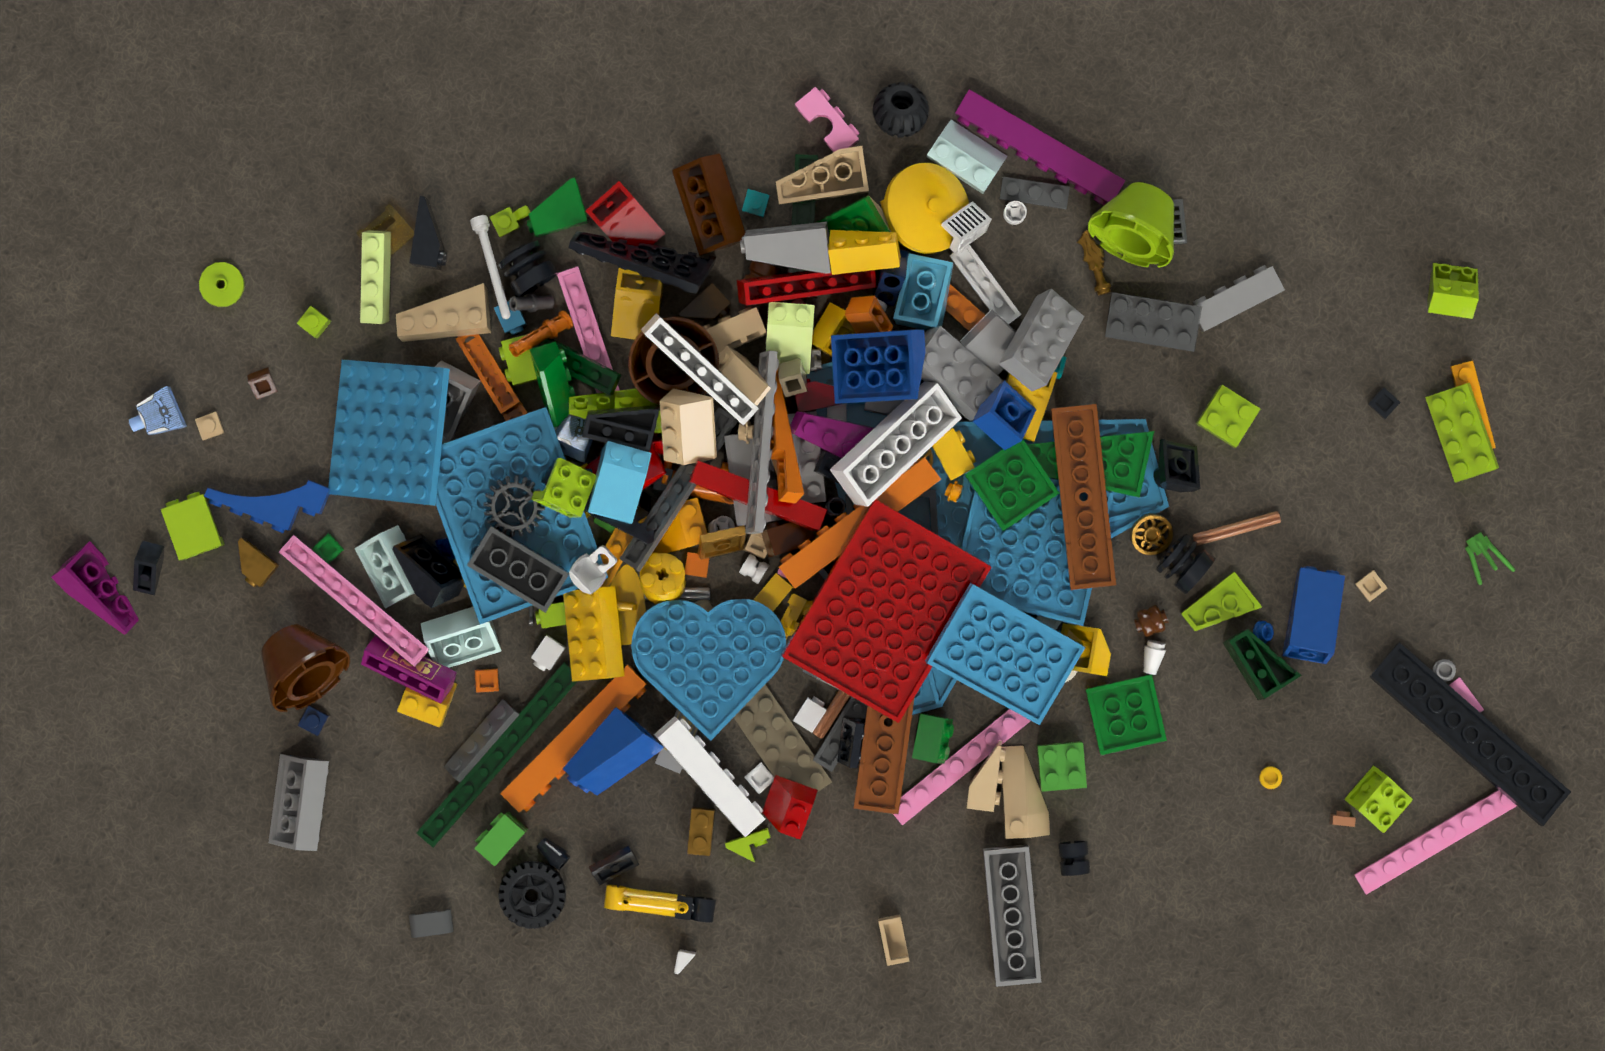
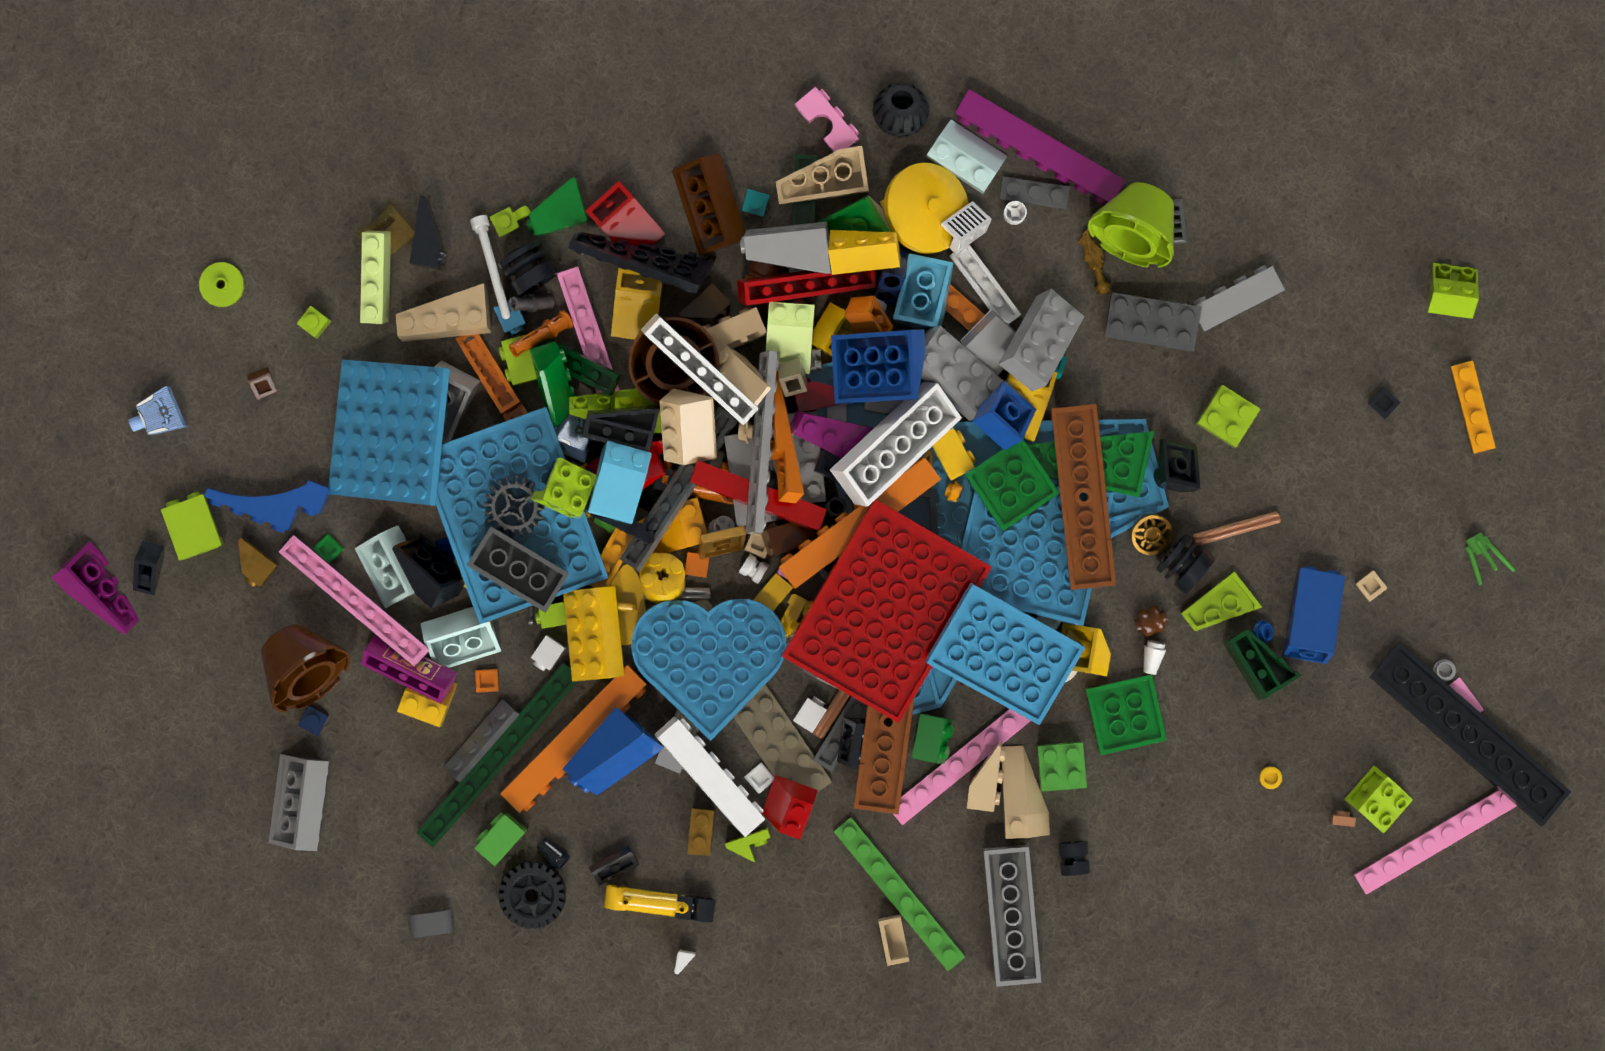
(209, 426): tan plate -> none
(587, 573): white piece -> none
(899, 894): none -> bright green plate
(1462, 432): lime plate -> none

